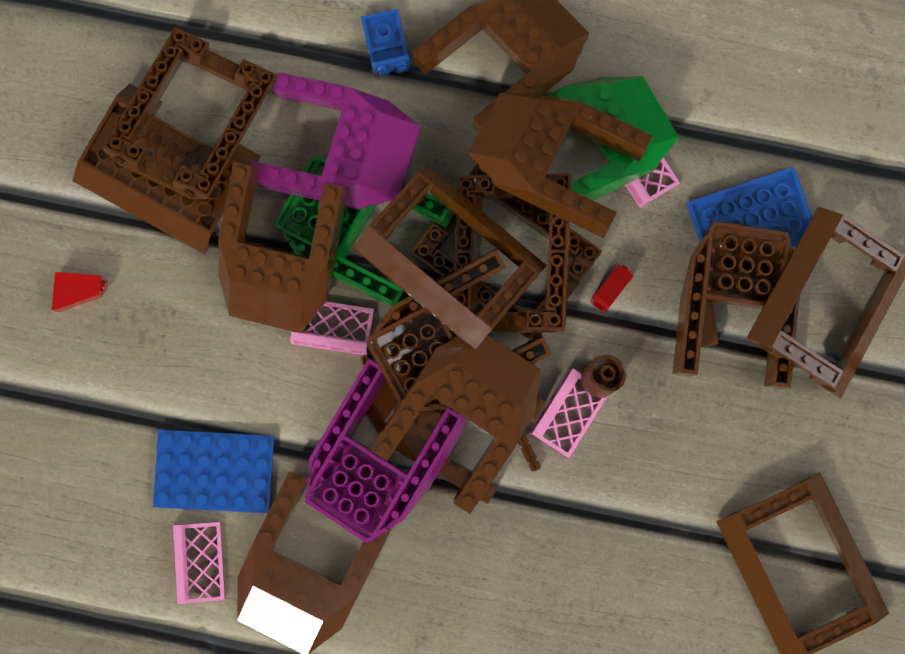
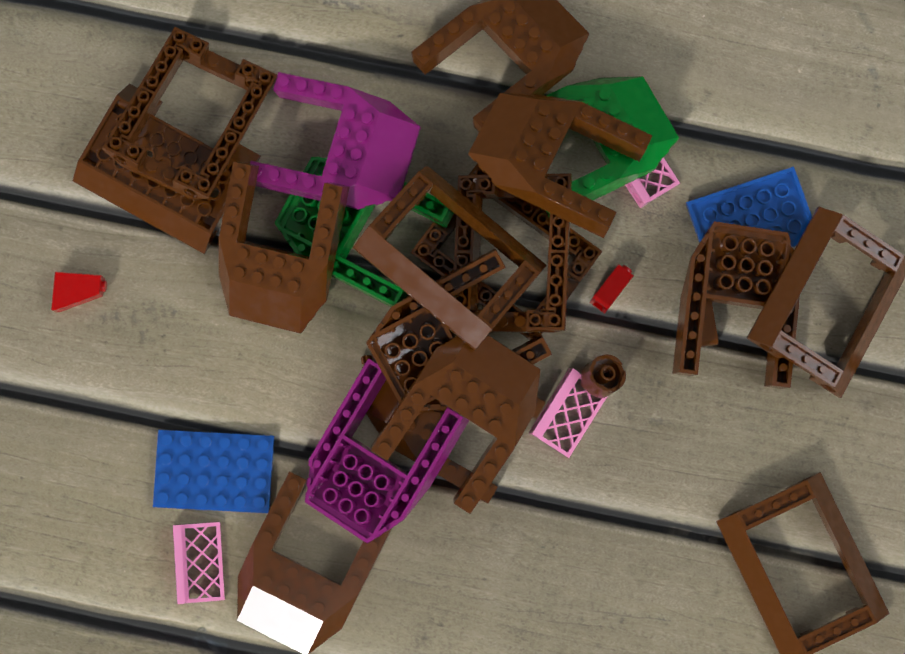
(333, 342): bright pink fence -> none
(385, 43): blue bracket -> none
(529, 453): reddish brown axle -> none

